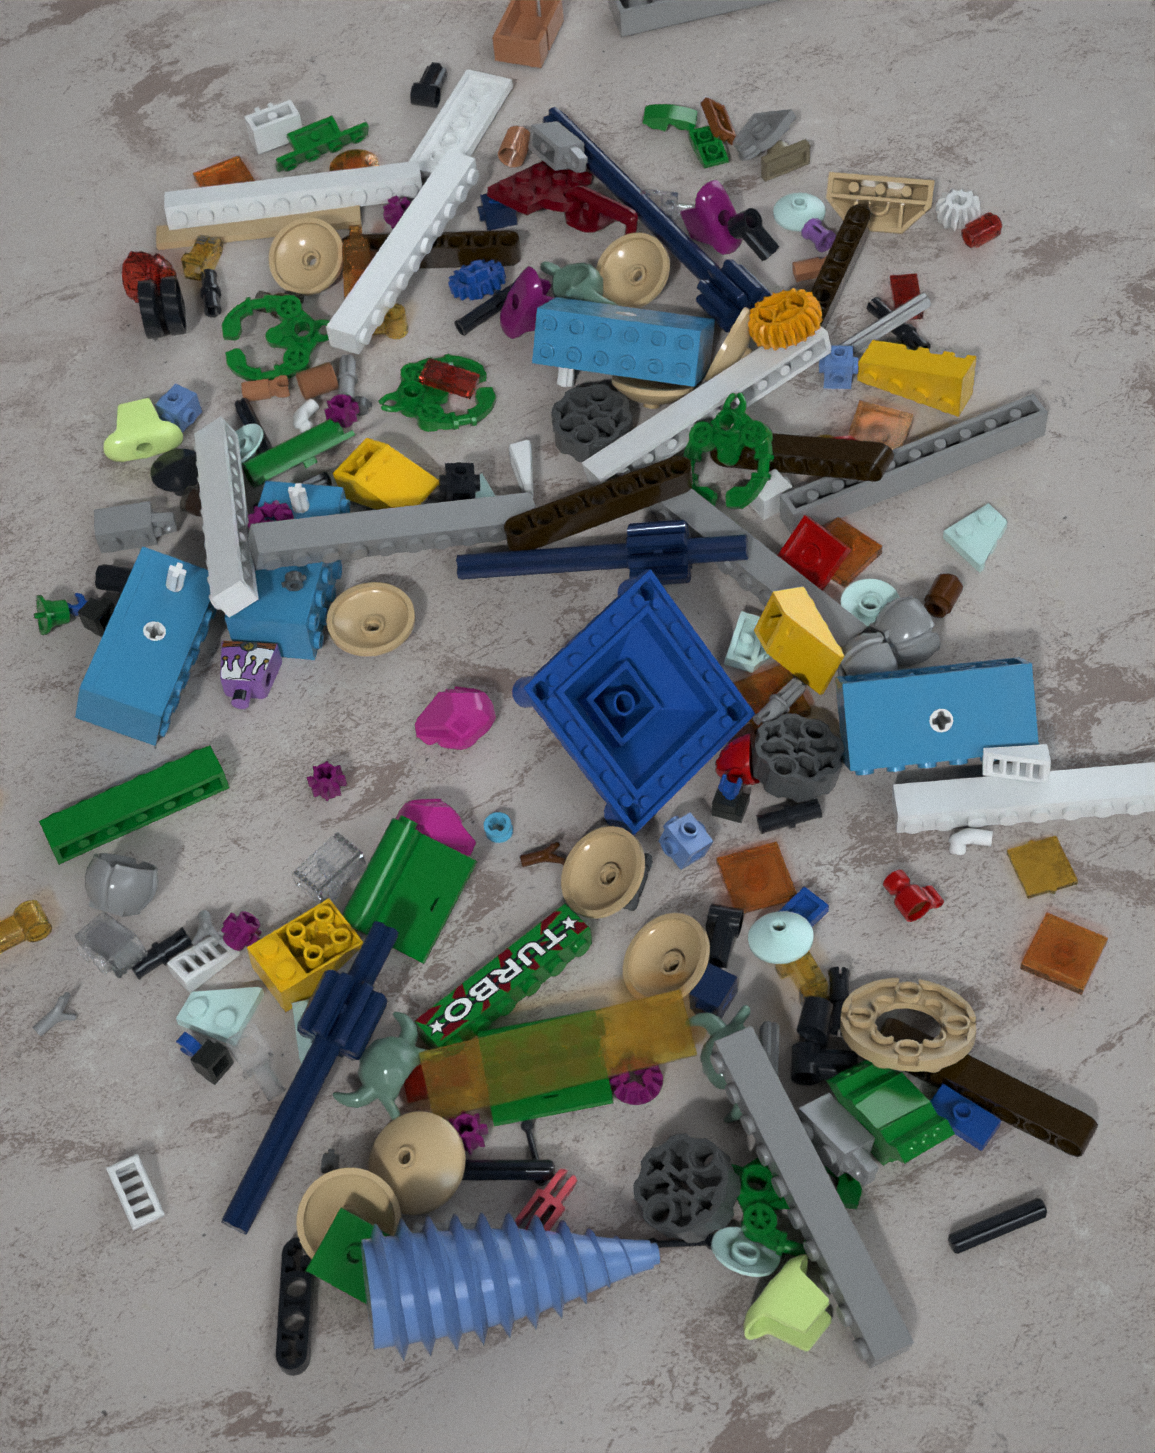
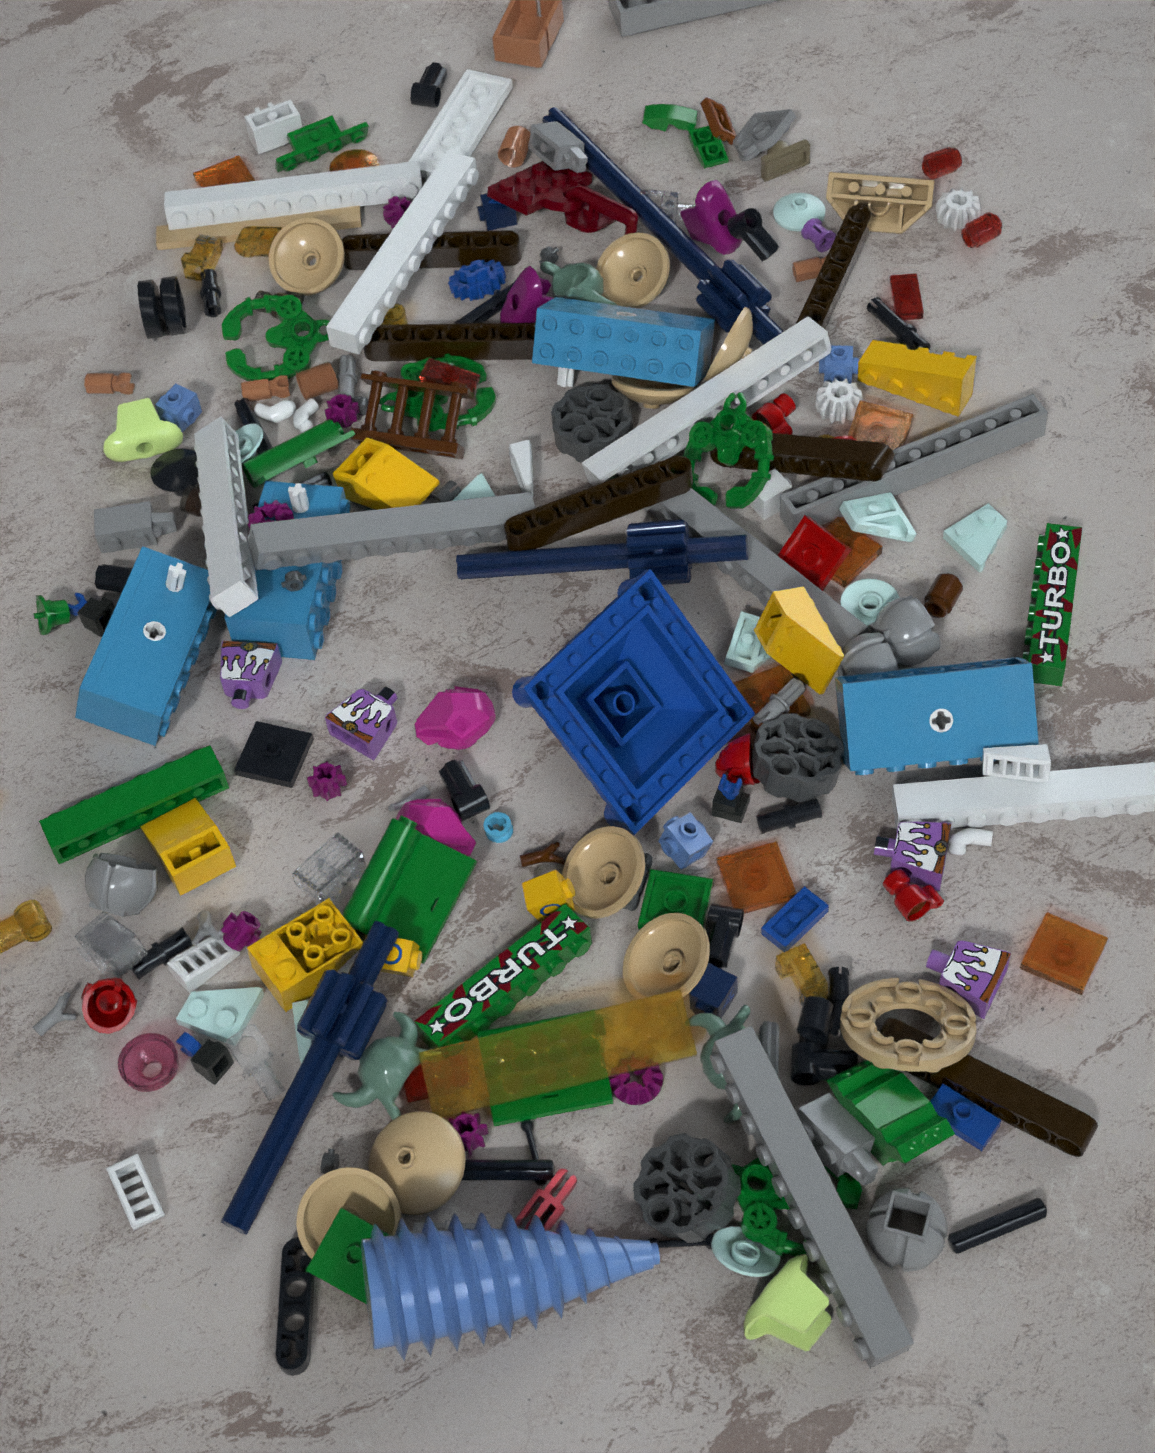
(108, 383): none -> nougat bar
(108, 1005): none -> red helmet
(141, 267): clear red helmet -> none
(143, 1051): none -> clear pink piece
(189, 846): none -> yellow slope
(255, 241): none -> clear yellow leg
(274, 754): none -> black plate
(277, 412): none -> white arm
(355, 257): clear orange hinge -> none
(364, 721): none -> torso
(367, 609): tan dish -> none
(403, 958): none -> yellow brick
(421, 441): none -> reddish brown fence
(421, 793): none -> light grey bar
(459, 481): black brick -> none
(466, 796): none -> black piece
(469, 341): none -> dark brown beam
(547, 894): none -> yellow brick
(549, 254): none -> dark grey piece
(675, 893): none -> green plate
(773, 414): none -> red piece
(780, 937): light aqua dish -> none
(784, 319): light orange gear -> none
(838, 400): none -> white gear
(878, 516): none -> light aqua wing
(888, 322): light grey axle -> none
(902, 1247): none -> light grey piece
(917, 850): none -> torso
(941, 162): none -> clear red brick
(972, 972): none -> torso
(1042, 867): clear yellow piece -> none
(1054, 602): none -> brick

